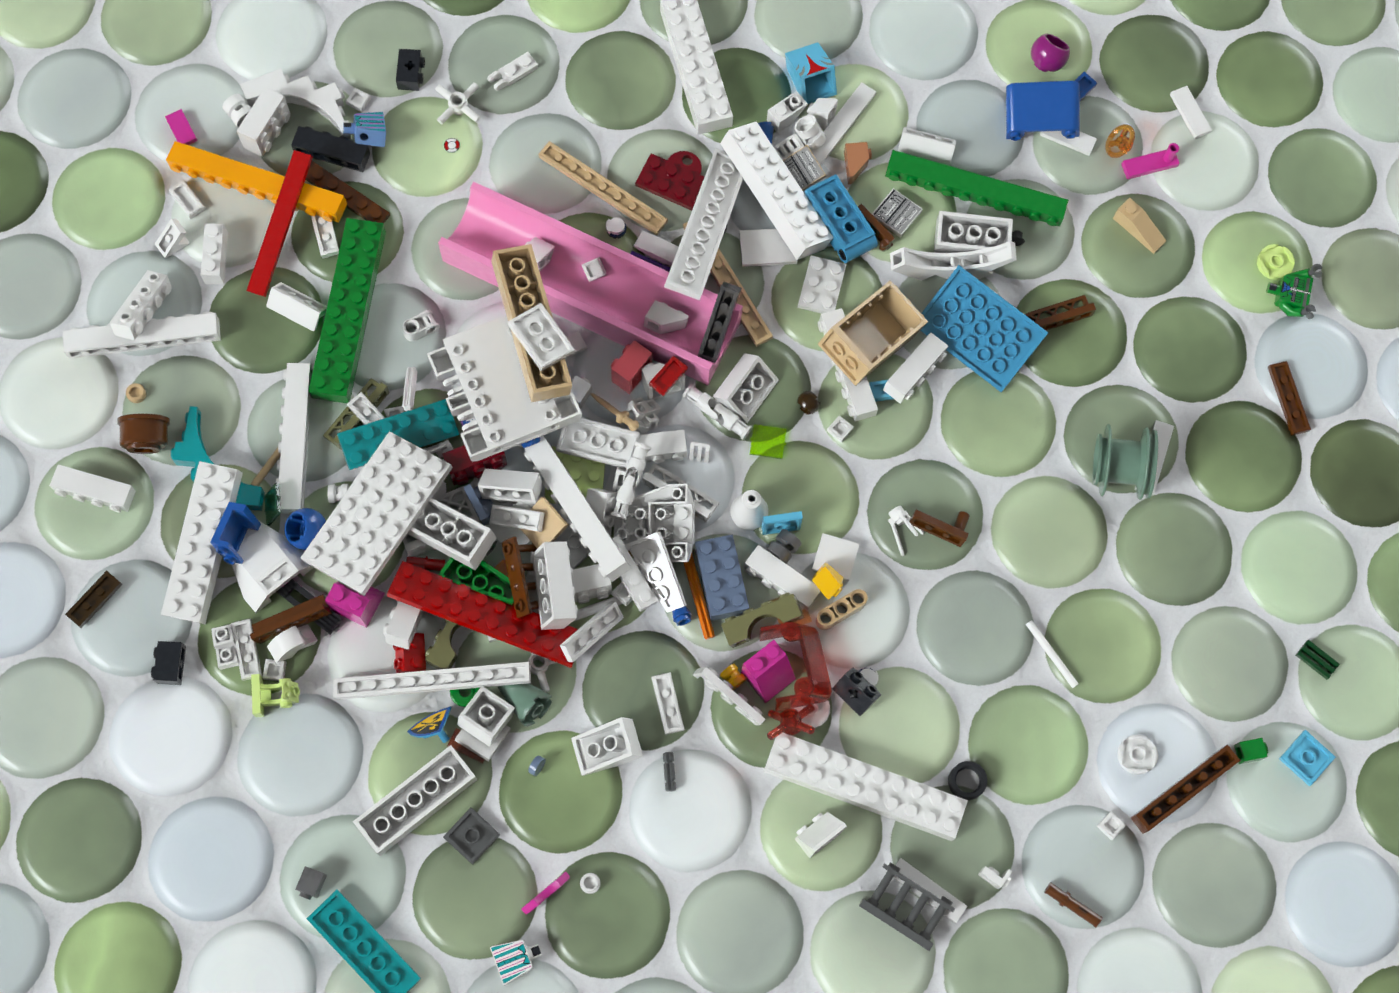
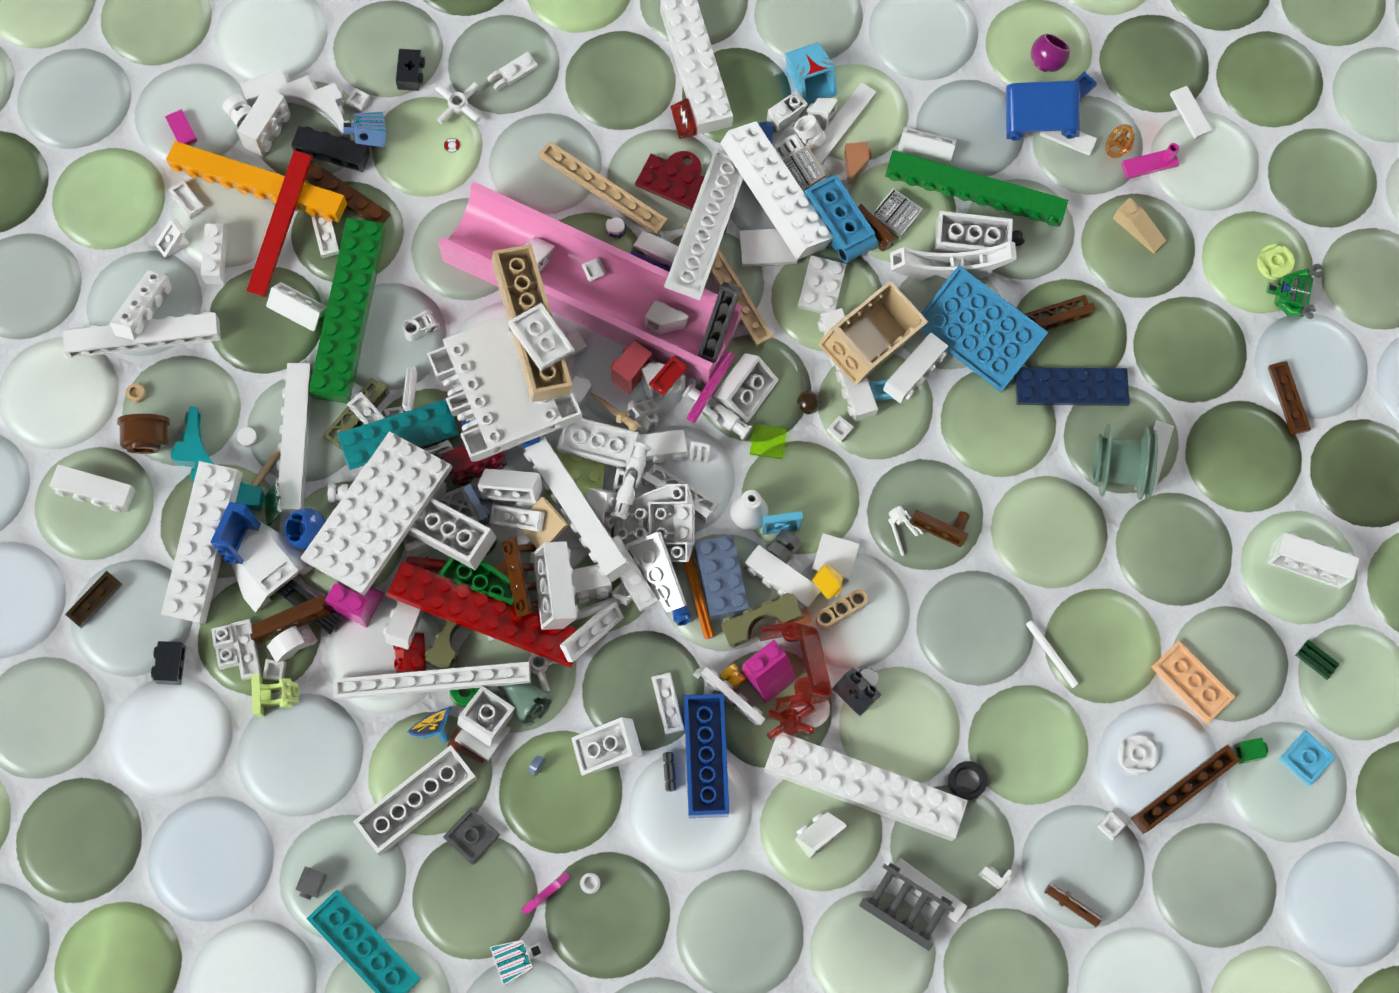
(247, 437): none -> white tile
(684, 119): none -> clear red slope
(706, 756): none -> blue brick
(710, 387): none -> dark pink axle
(1072, 386): none -> dark blue plate
(1193, 682): none -> light nougat tile
(1313, 560): none -> white brick

